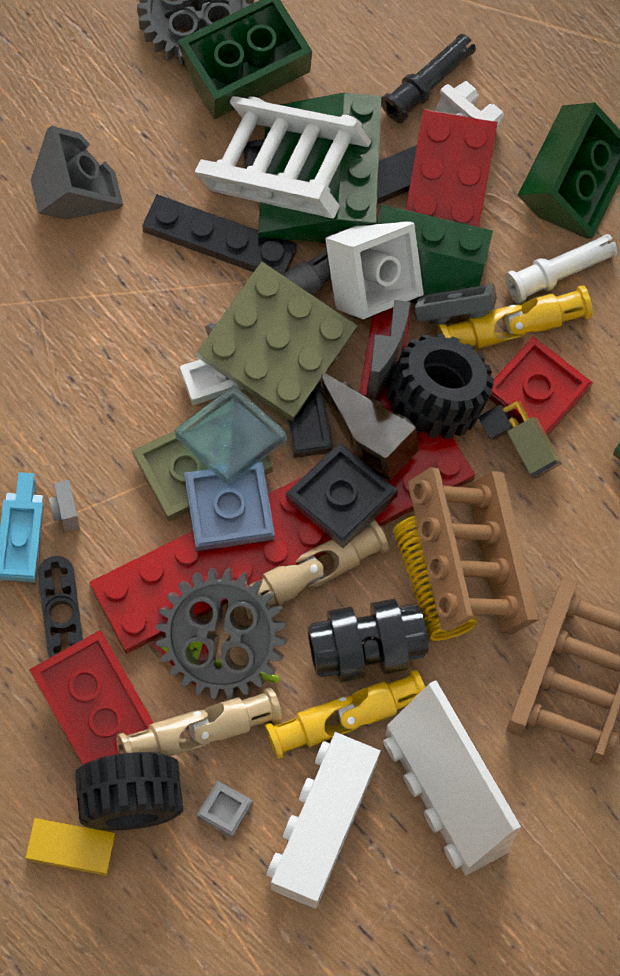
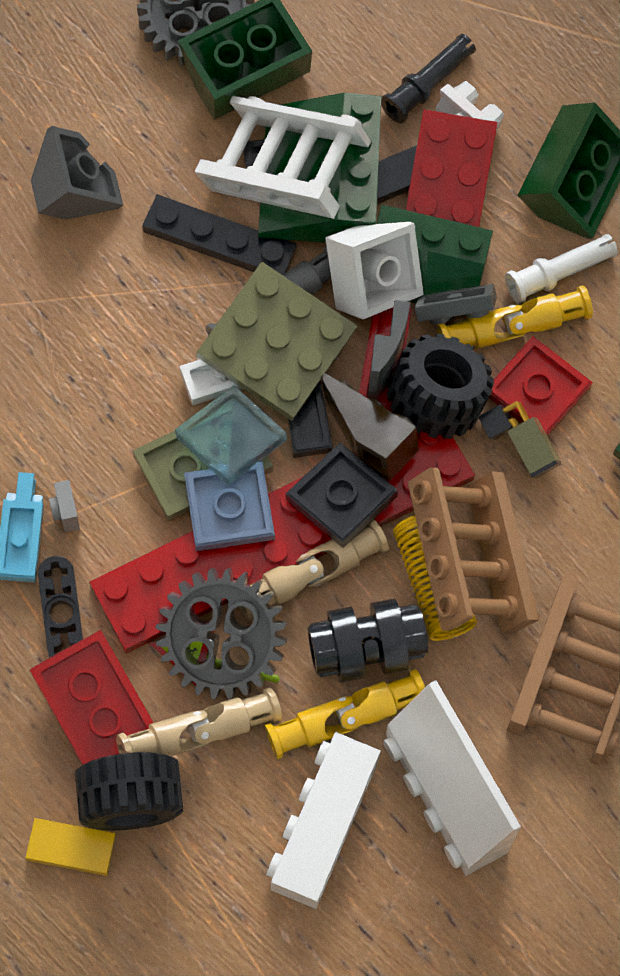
(224, 809): light grey tile -> none

